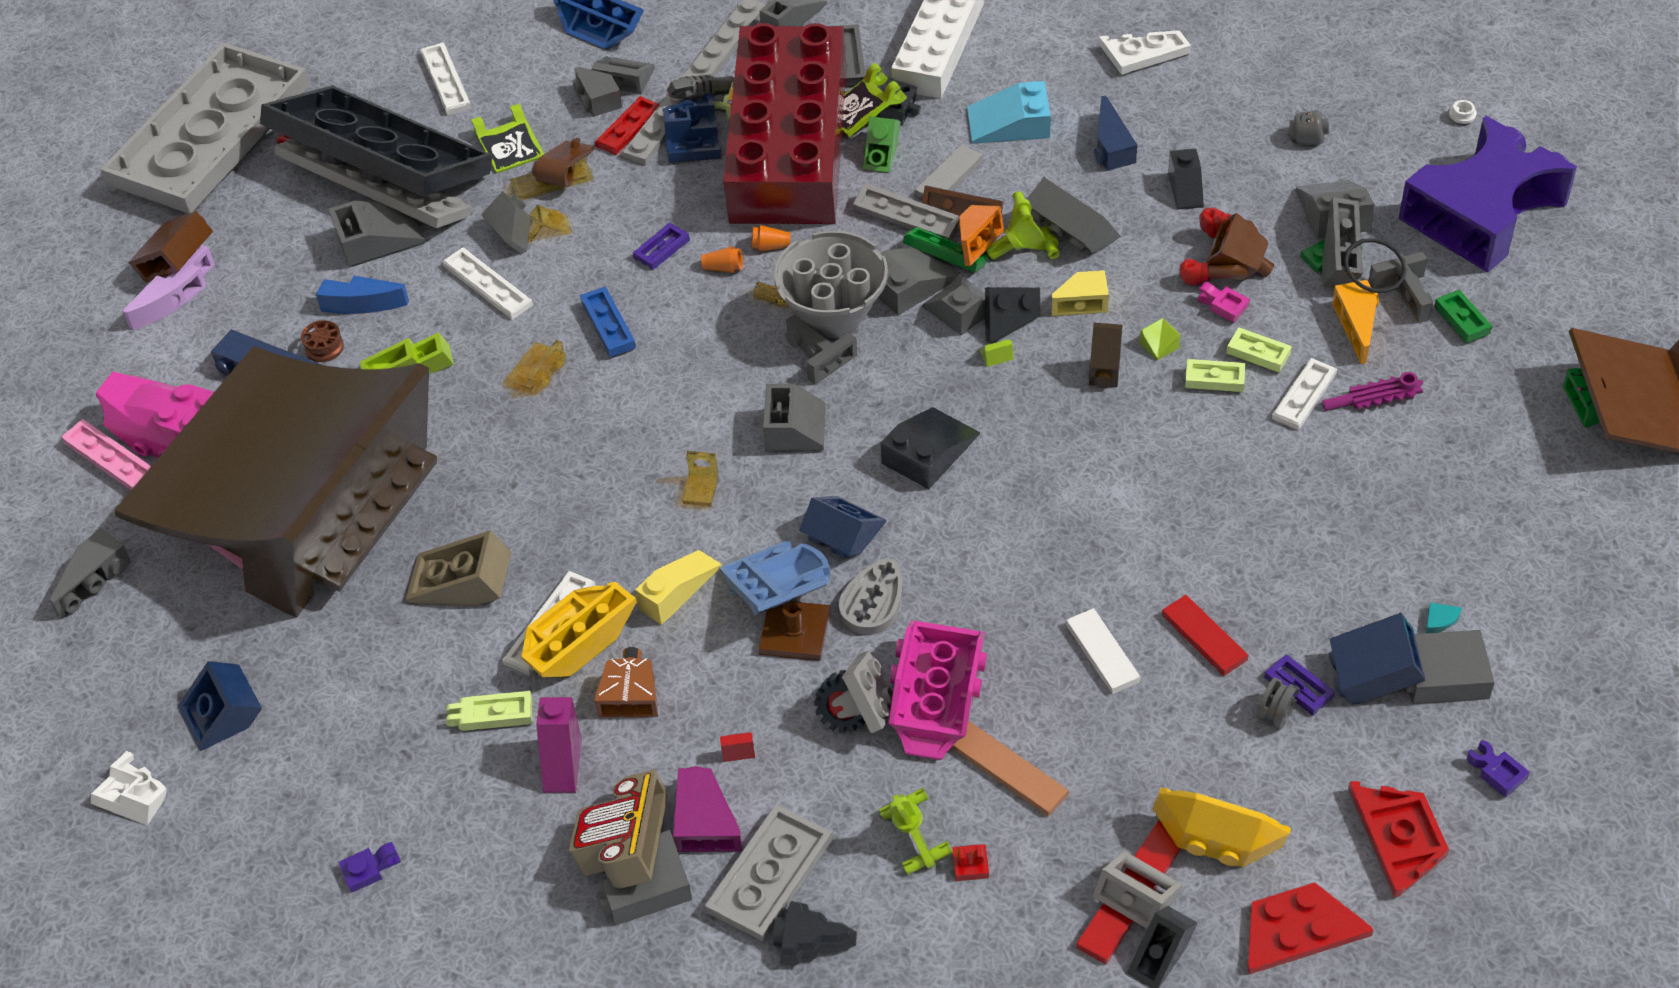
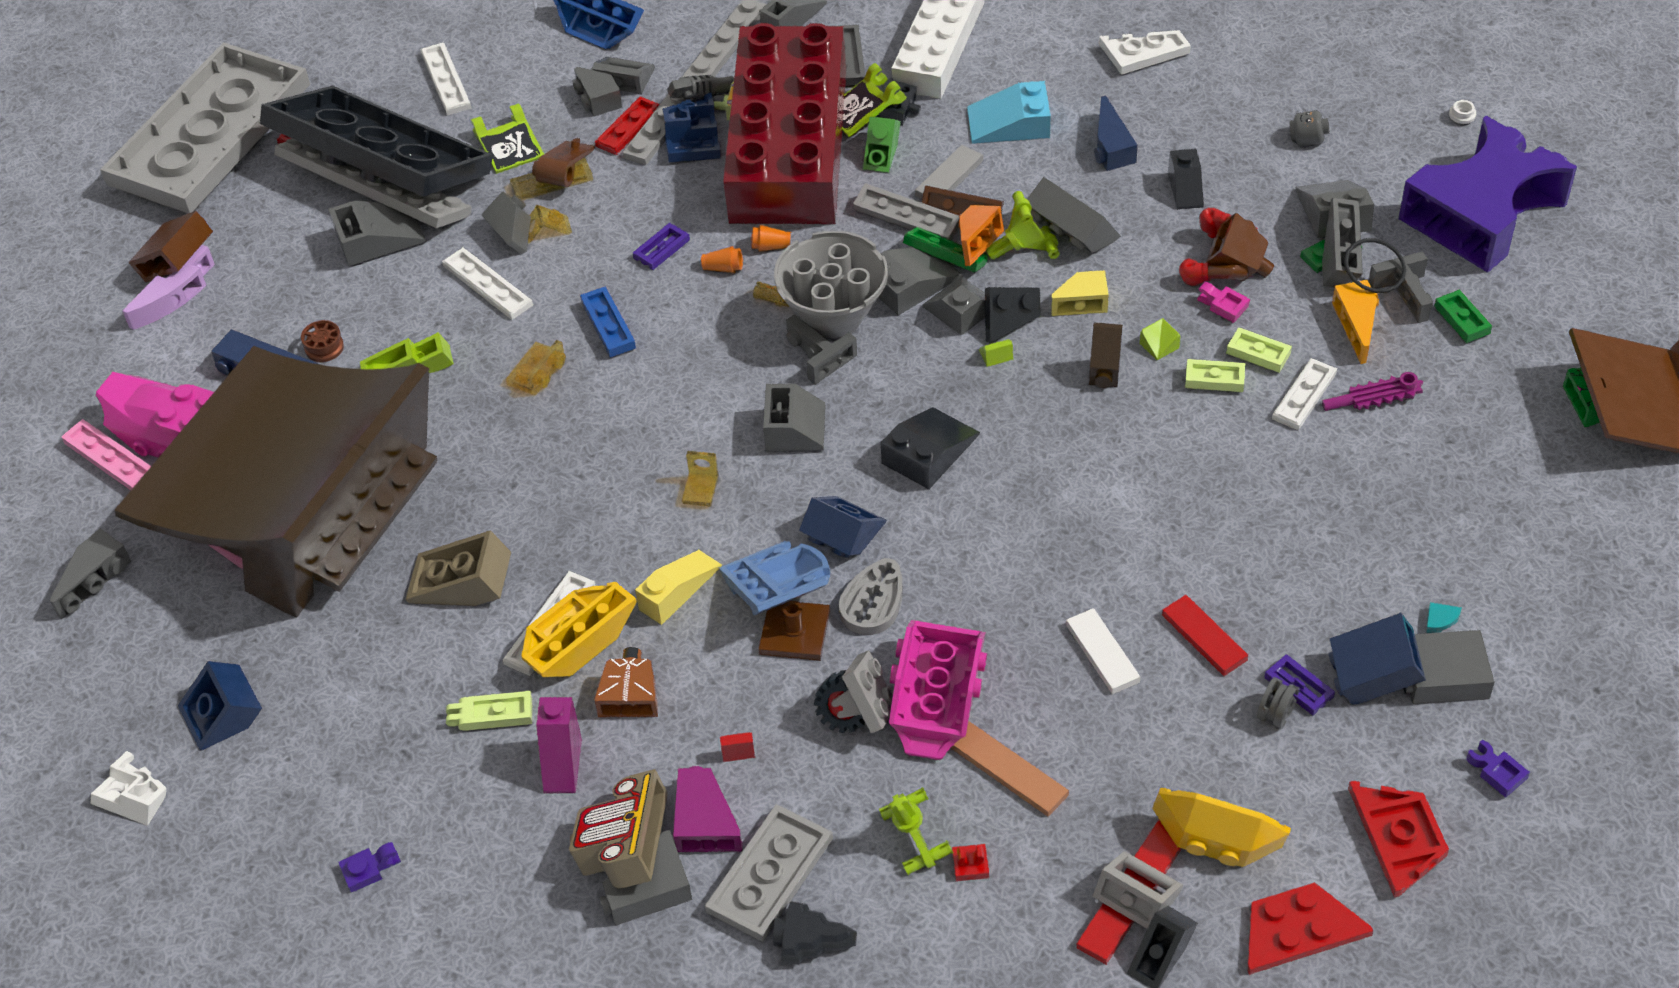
(361, 296): blue slope -> none

